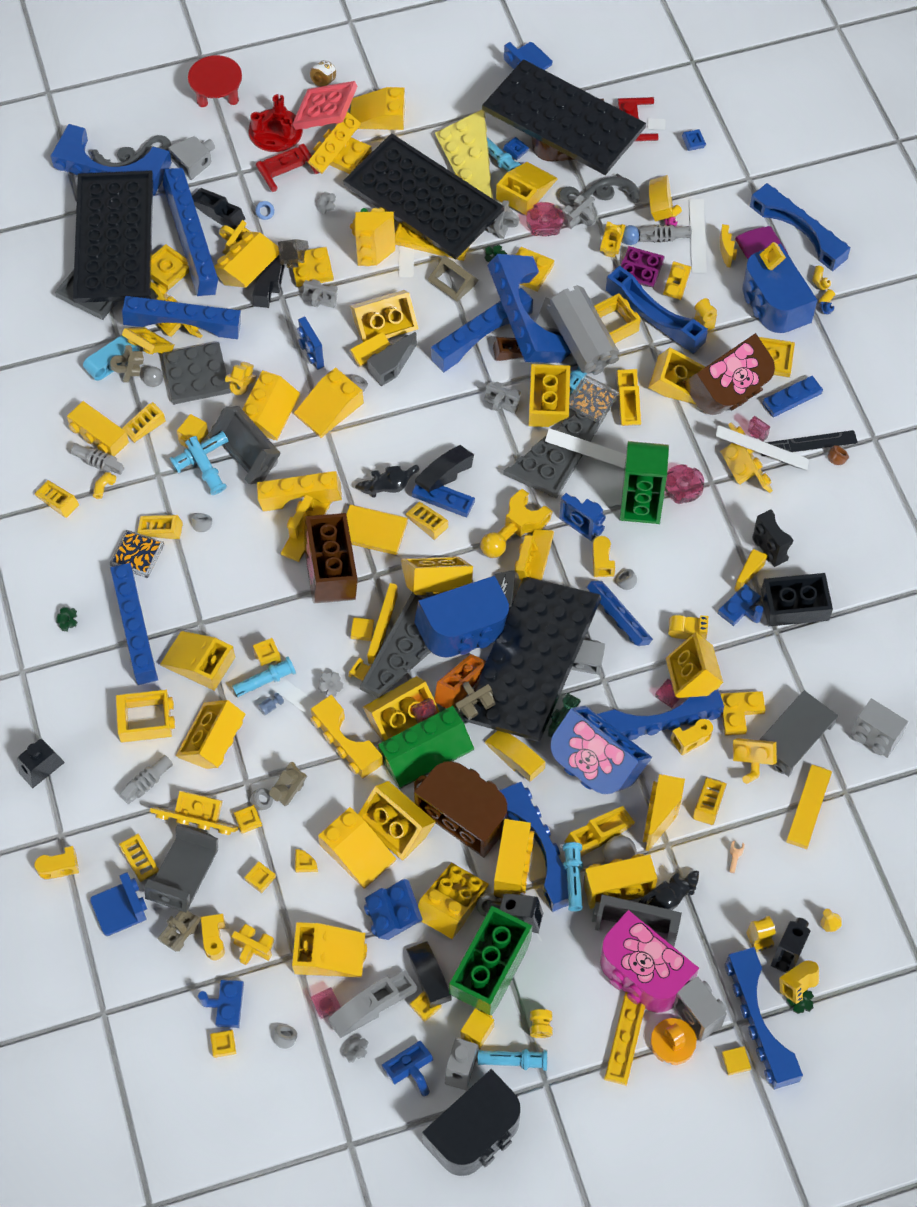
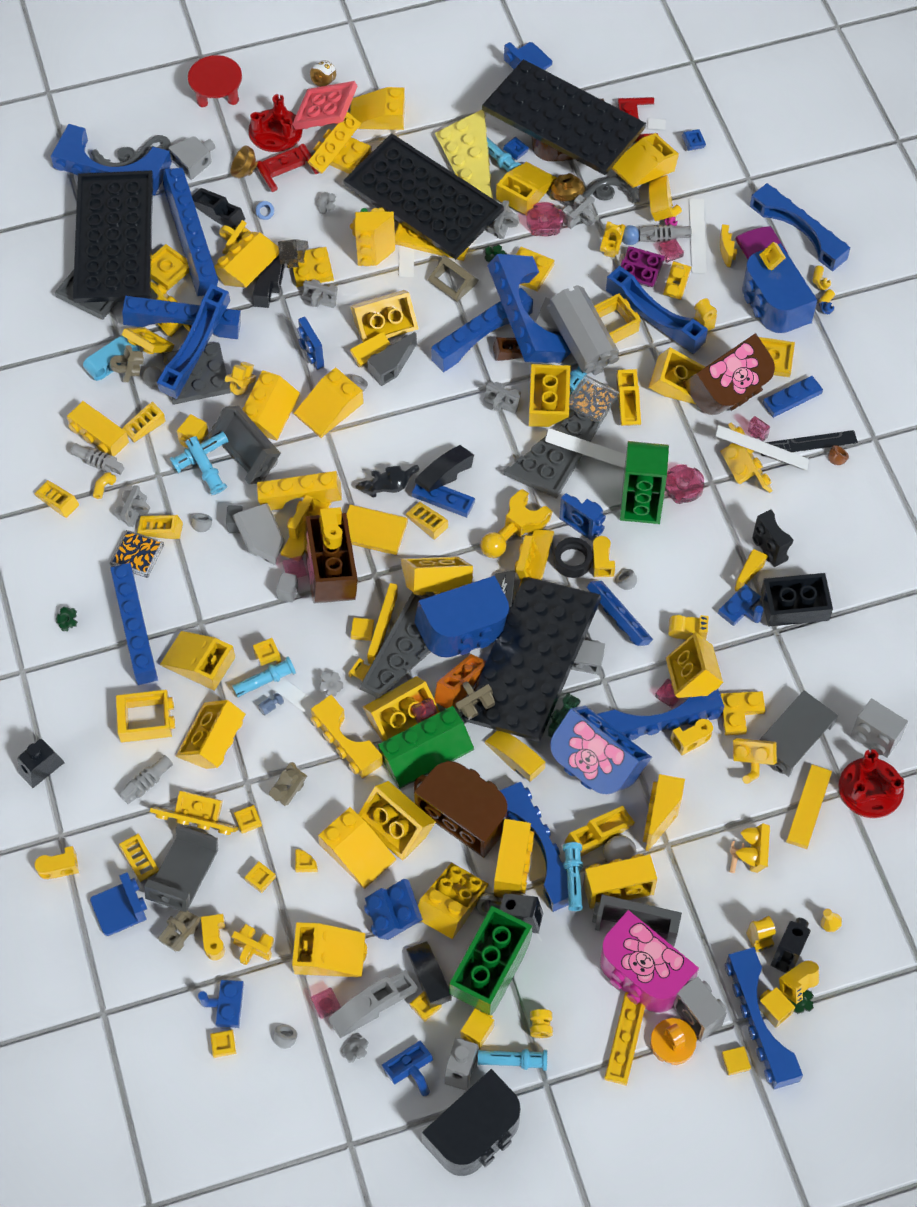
(132, 498): none -> light grey hips
(181, 366): none -> blue arch
(231, 525): none -> dark grey slope
(243, 162): none -> pearl gold piece
(254, 799): light grey piece -> none
(260, 532): none -> light grey tile
(287, 587): none -> light grey slope
(295, 566): none -> clear pink plate
(329, 522): none -> yellow leg
(567, 187): none -> pearl gold piece
(576, 544): none -> black tyre
(646, 161): none -> yellow slope
(671, 250): none -> clear pink plate
(671, 894): black animal -> none
(704, 812): yellow slope -> none
(758, 853): none -> yellow tile
(775, 1006): none -> yellow brick
(871, 786): none -> red piece

